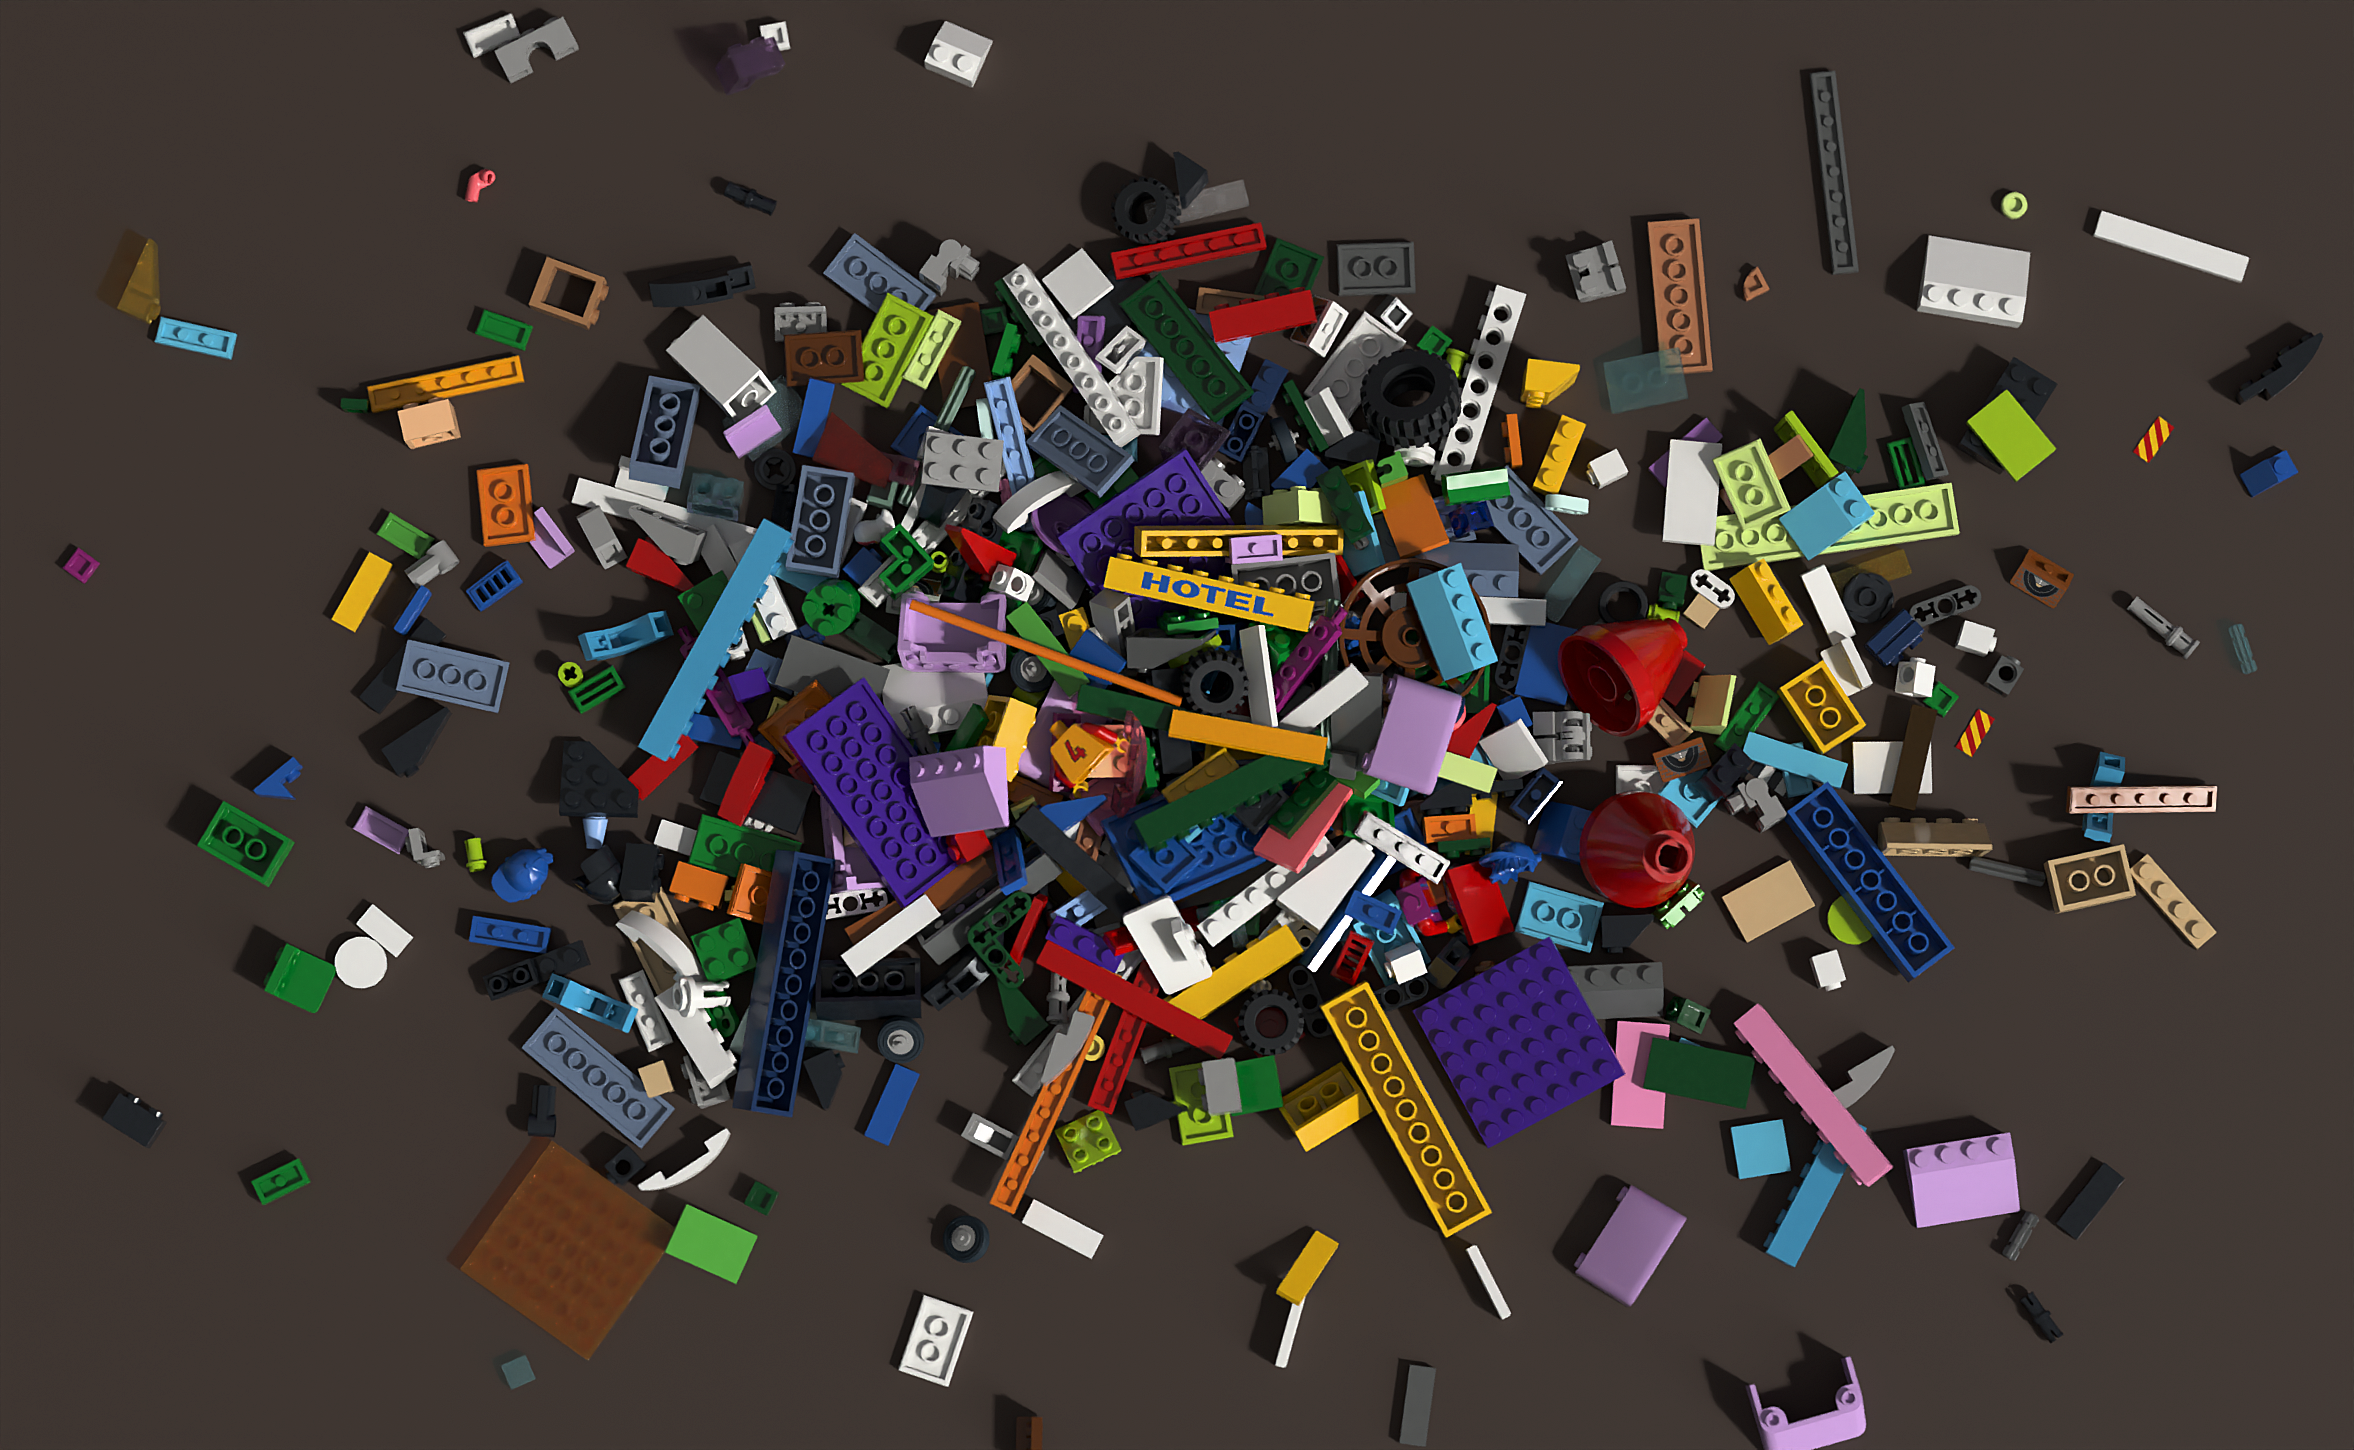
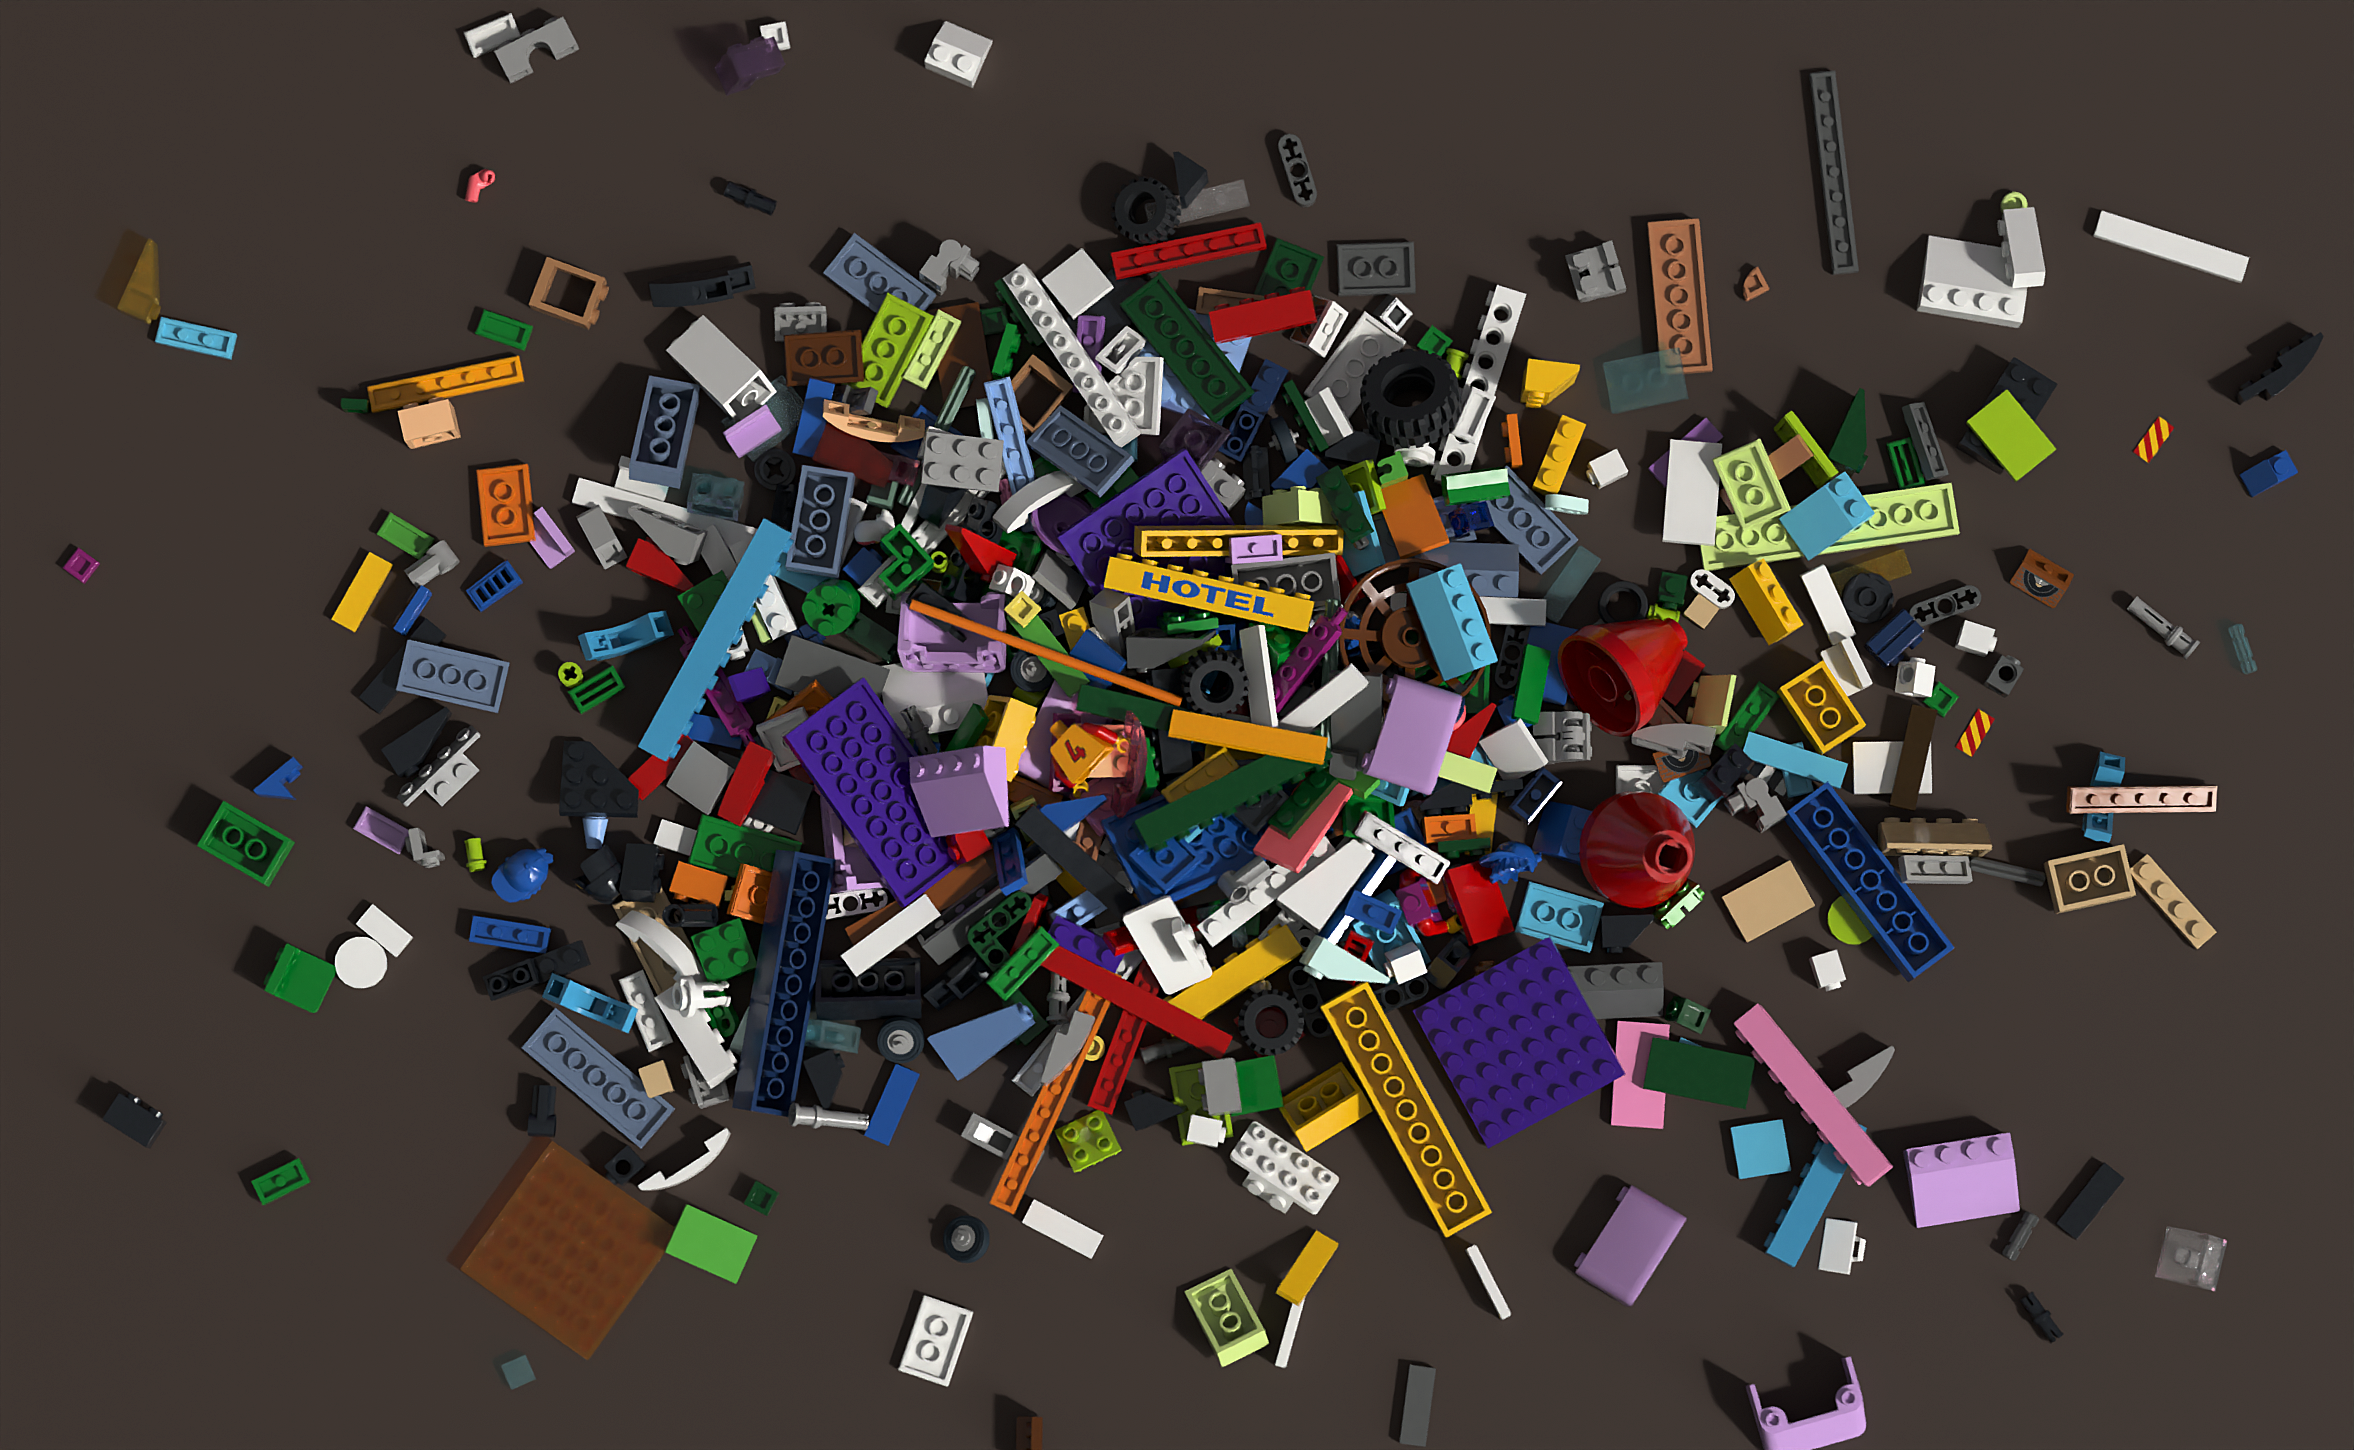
(446, 773): none -> light grey bracket
(691, 915): none -> black piece
(700, 778): none -> light grey slope
(772, 733): none -> white tile
(816, 1116): none -> light grey pin
(859, 400): none -> flat silver slope
(873, 429): none -> light nougat slope
(927, 595): none -> black hinge
(977, 1040): none -> medium blue slope
(1022, 609): none -> light yellow plate
(1022, 963): none -> green tile
(1206, 1131): none -> white brick
(1227, 1317): none -> yellowish green slope
(1238, 884): none -> light grey piece
(1281, 1171): none -> white bracket
(1285, 154): none -> dark grey beam
(1331, 961): none -> light aqua slope
(1473, 415): none -> white tile
(1531, 684): none -> green tile
(1675, 738): none -> light grey slope
(1839, 1245): none -> white piece
(1935, 869): none -> light grey plate
(2022, 247): none -> white brick
(2191, 1258): none -> clear slope

